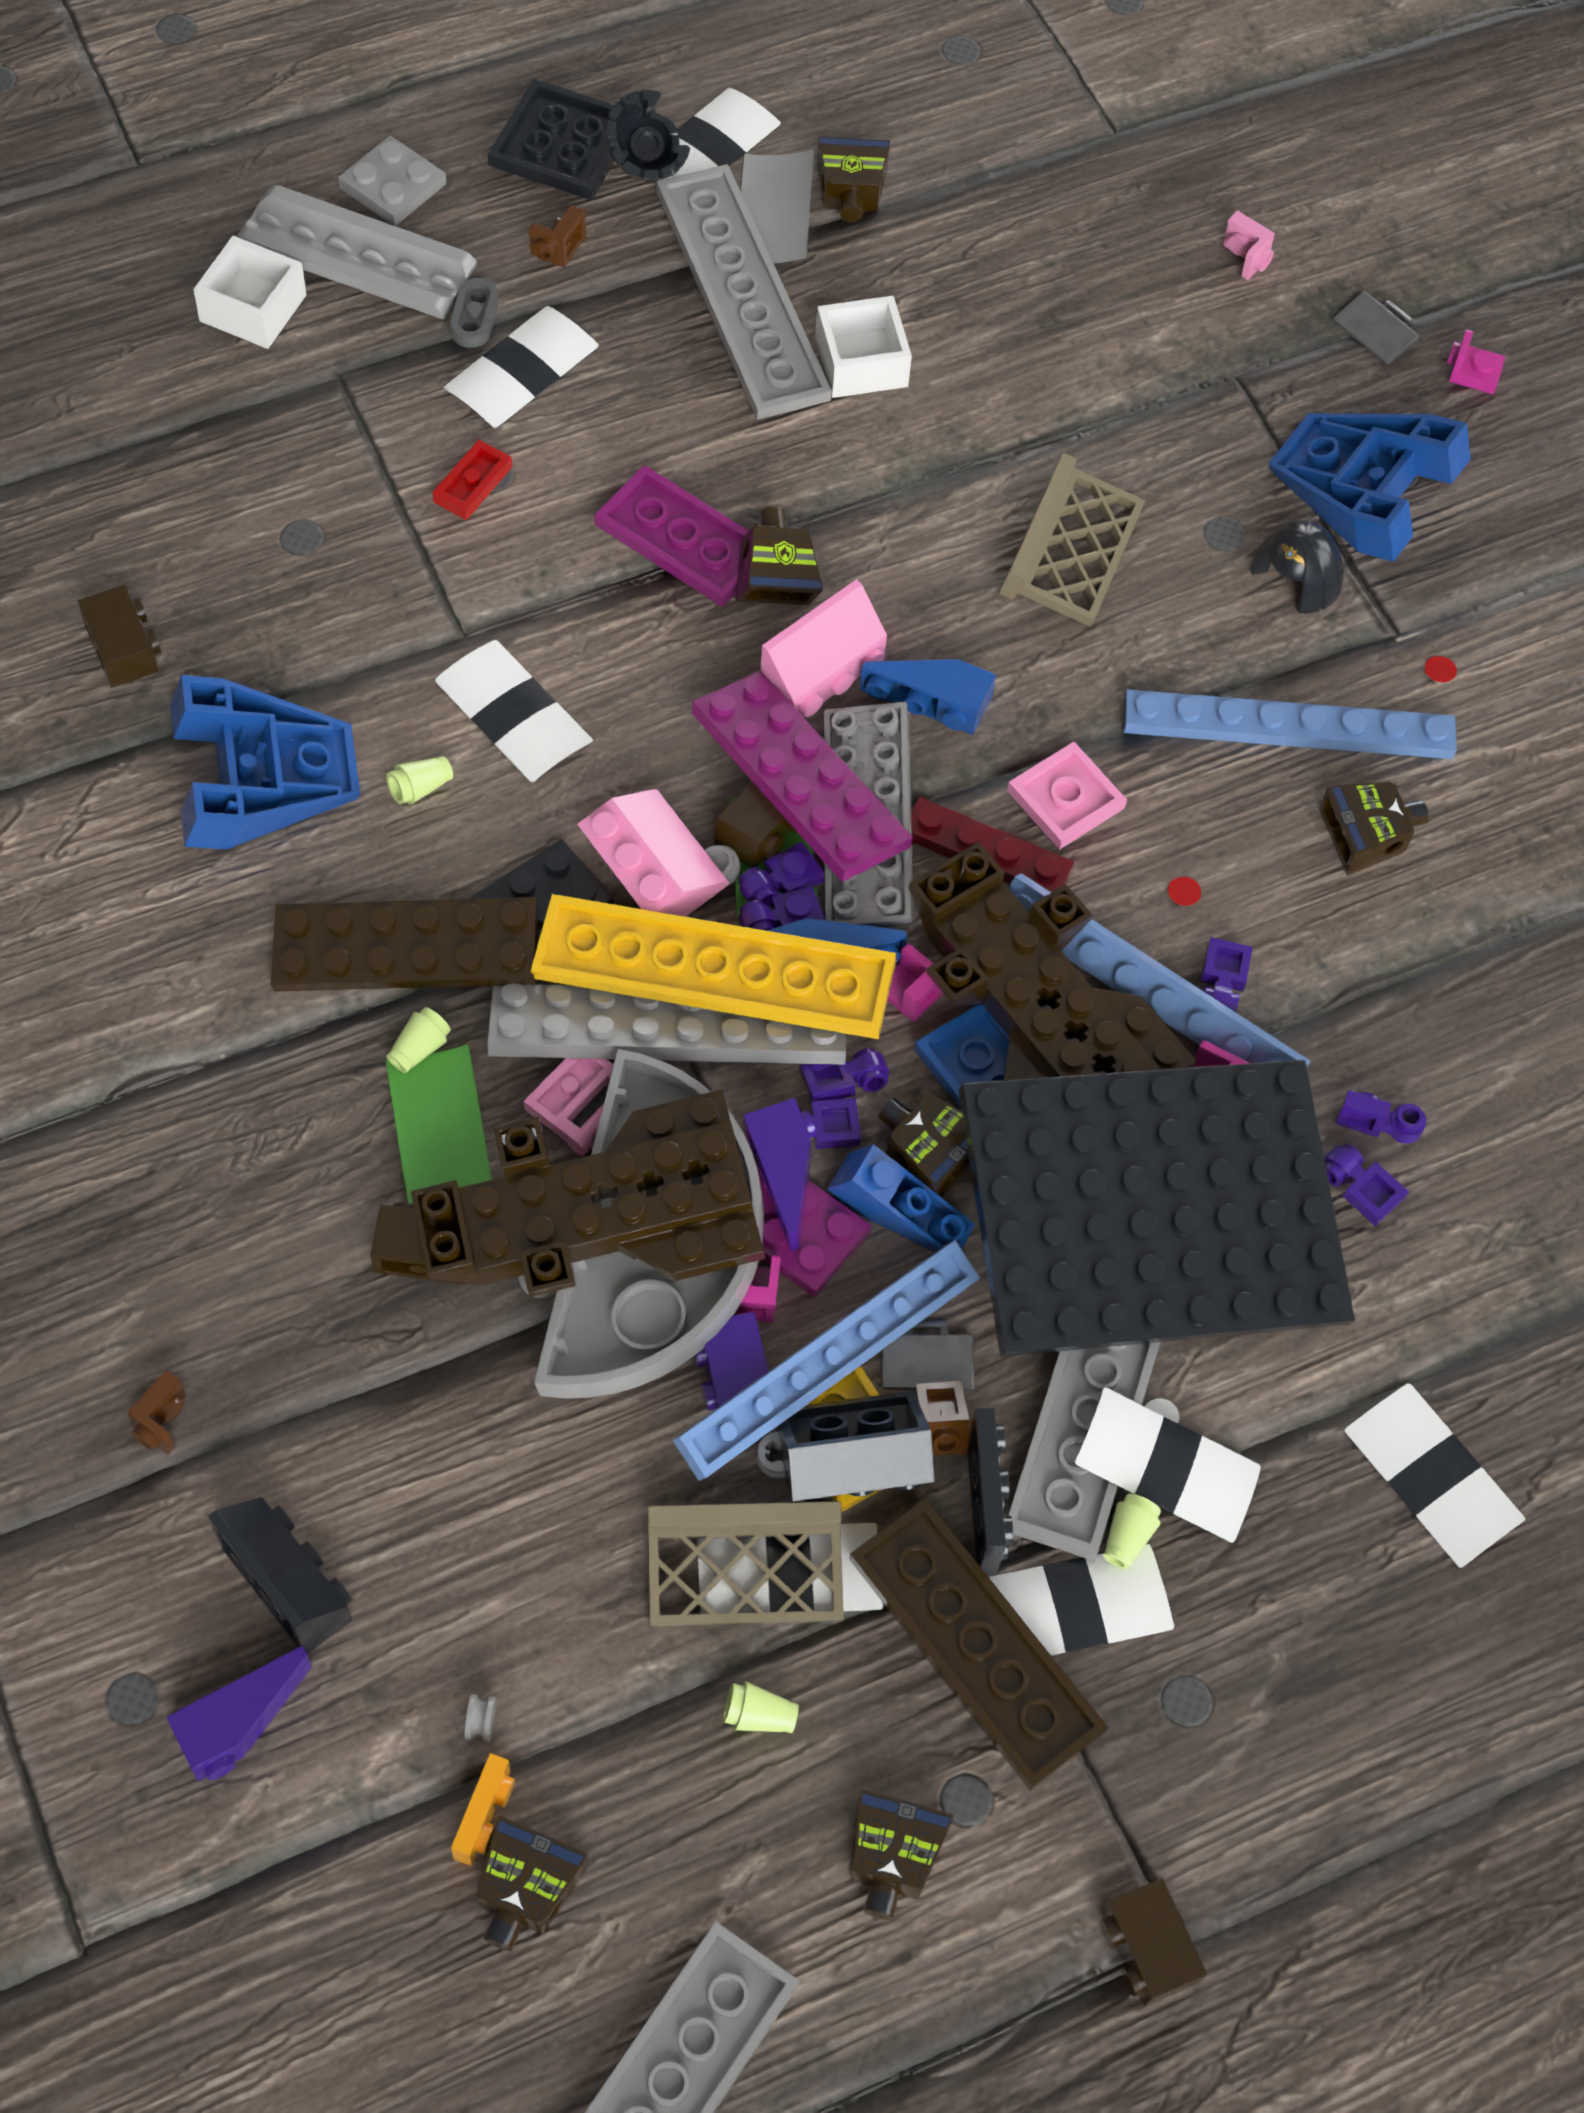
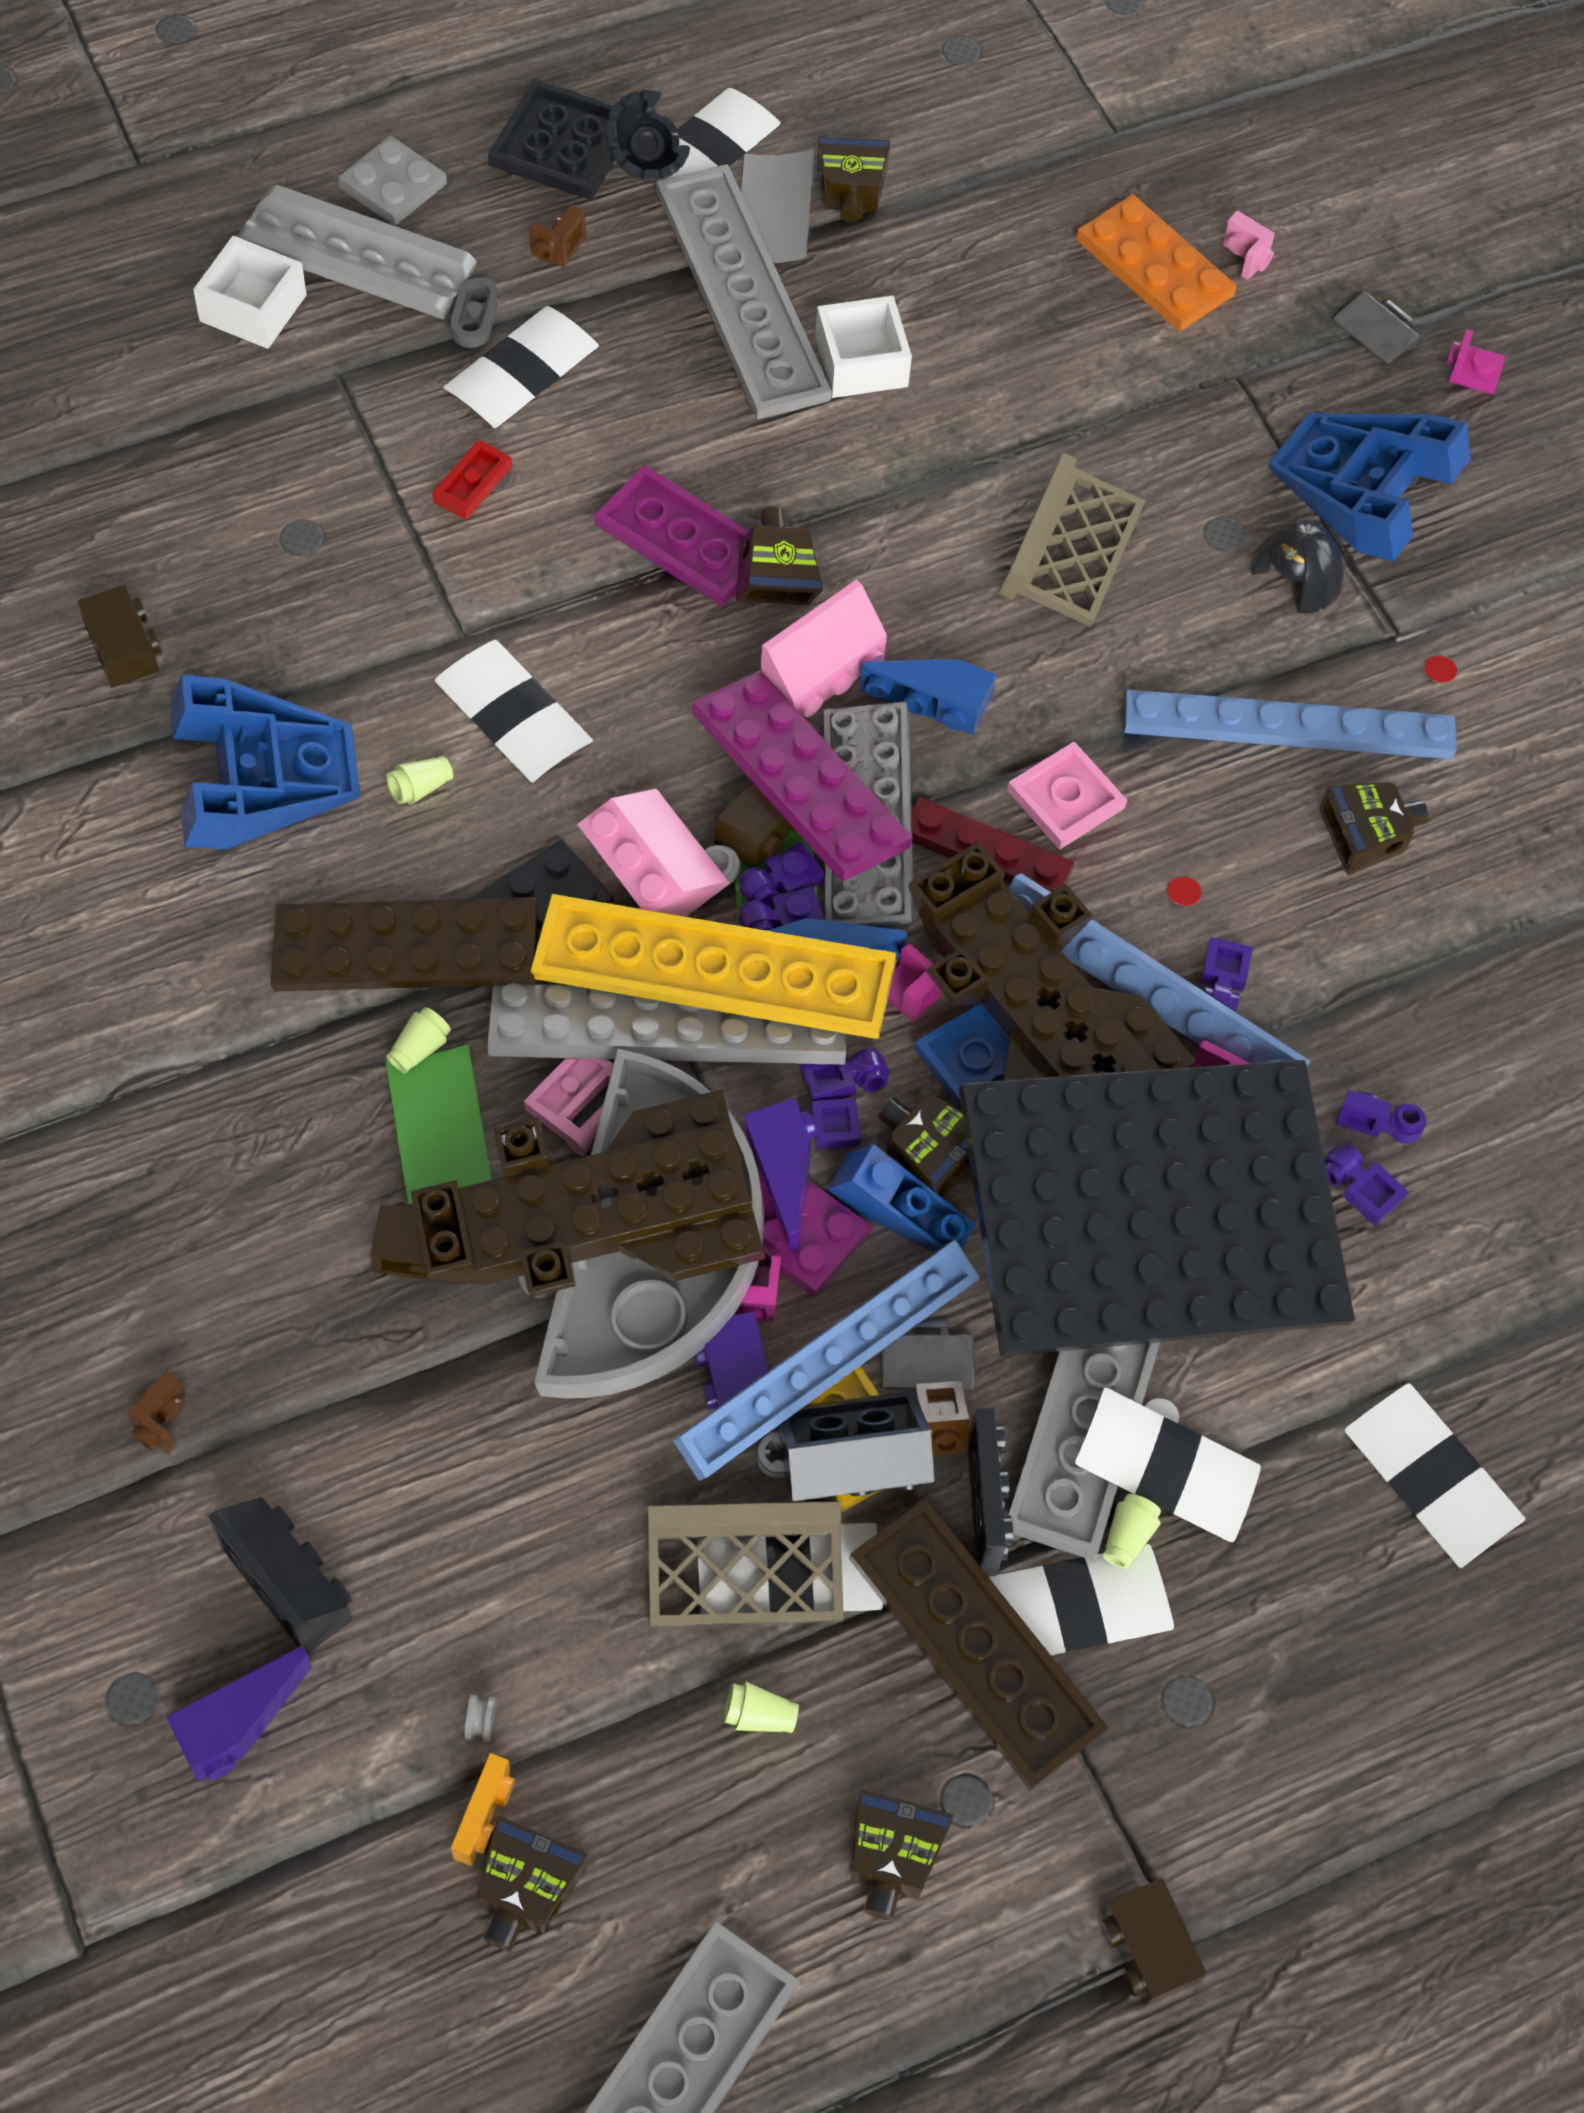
(1156, 262): none -> orange plate

